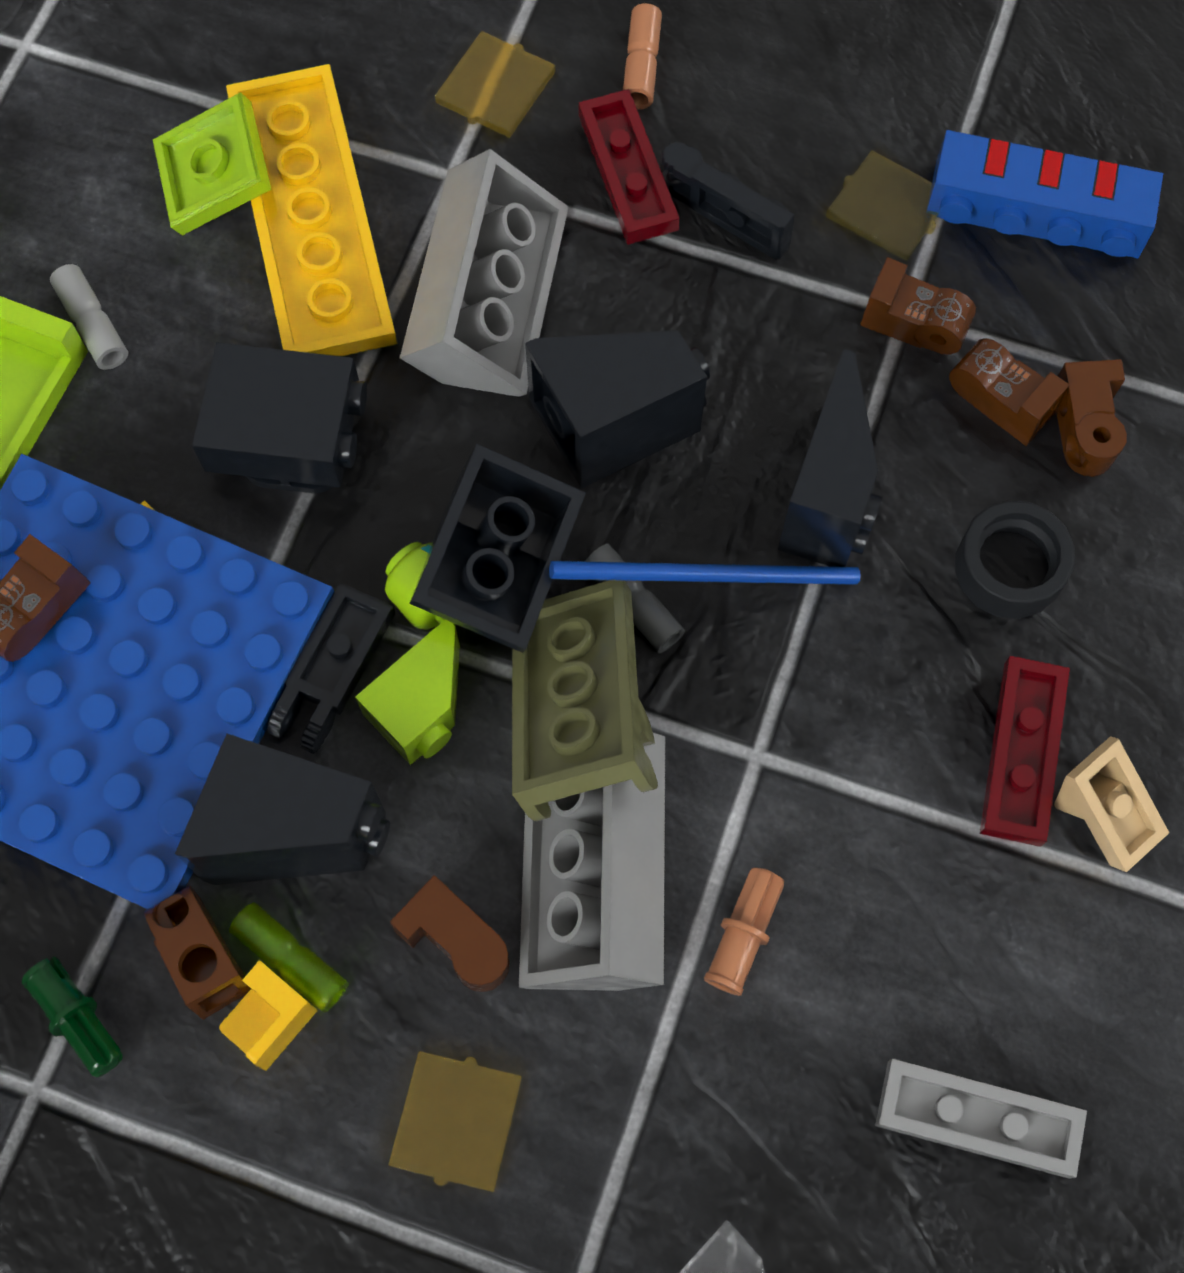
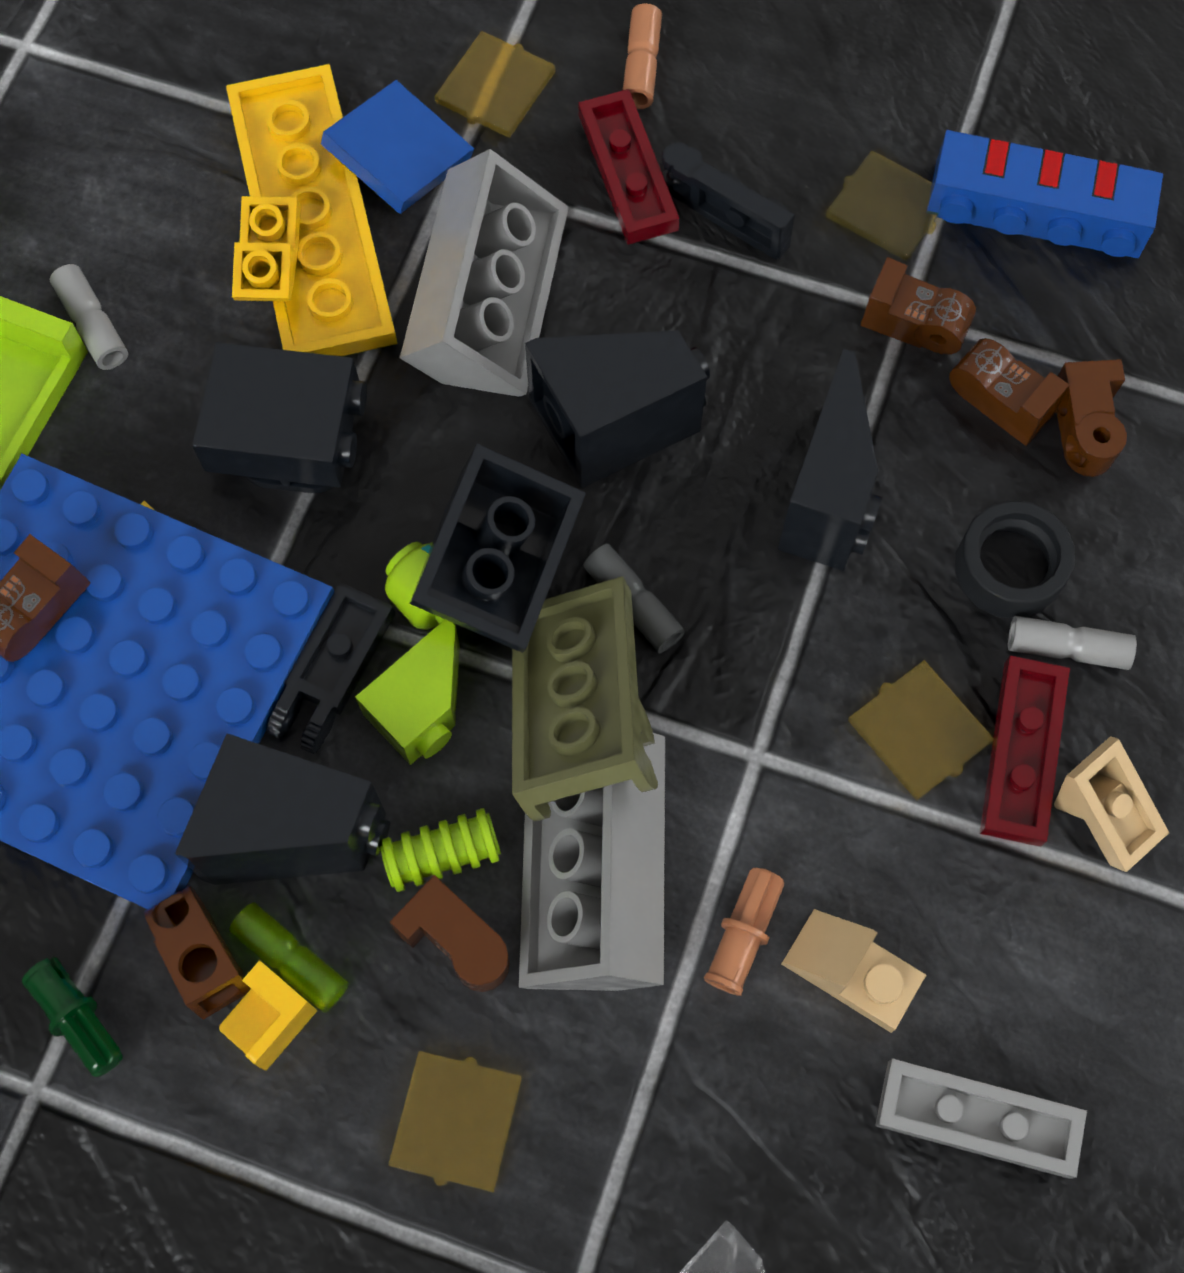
(211, 164): lime tile -> none
(267, 249): none -> yellow slope
(396, 146): none -> blue tile
(440, 850): none -> lime piece
(703, 572): blue axle -> none
(854, 969): none -> tan slope
(920, 730): none -> clear yellow piece
(1079, 643): none -> light grey piece

